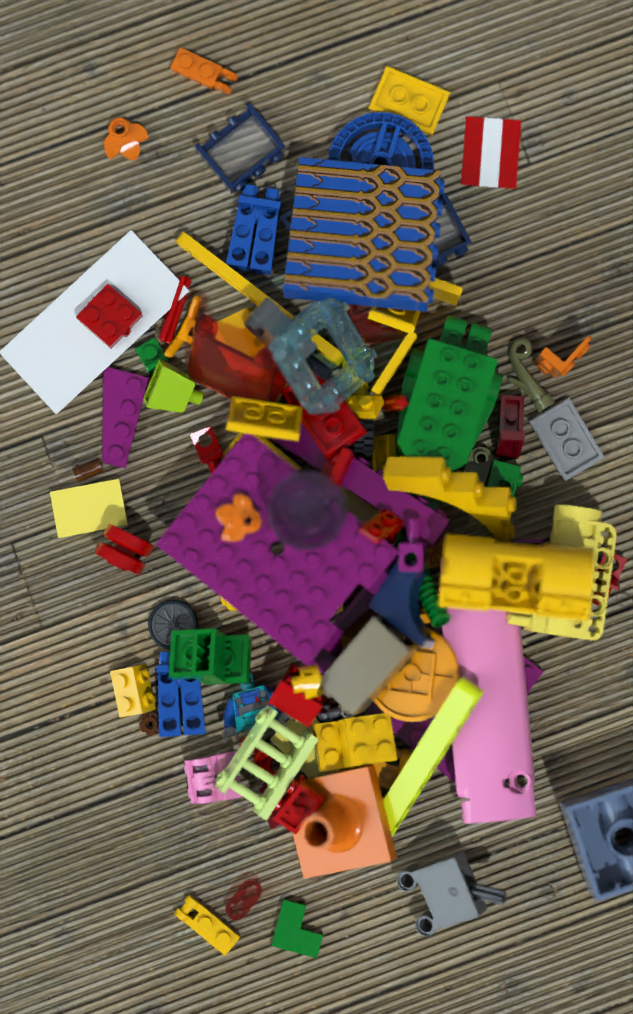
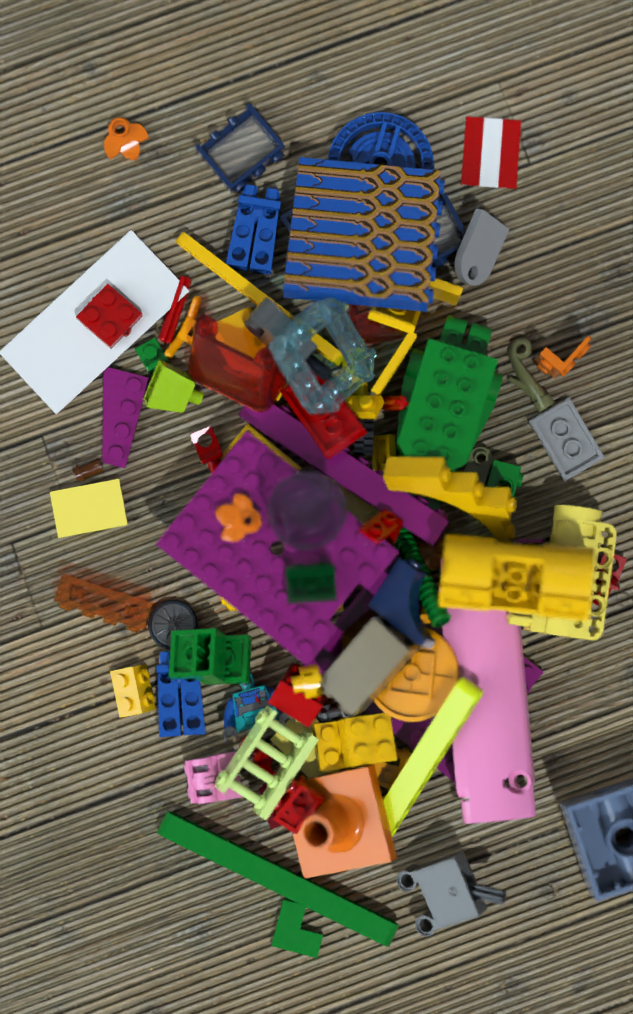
(66, 591): none -> clear orange brick
(123, 551): red wheel -> none
(145, 719): reddish brown plate -> none
(201, 70): orange hinge -> none
(207, 925): yellow plate -> none
(248, 903): clear red beam -> none
(264, 418): yellow tile -> none
(278, 878): none -> green beam
(311, 583): none -> dark green bracket
(338, 466): red bracket -> none
(410, 98): yellow tile -> none
(412, 545): magenta bracket -> none
(479, 248): none -> light grey tile
(510, 427): dark red bracket -> none

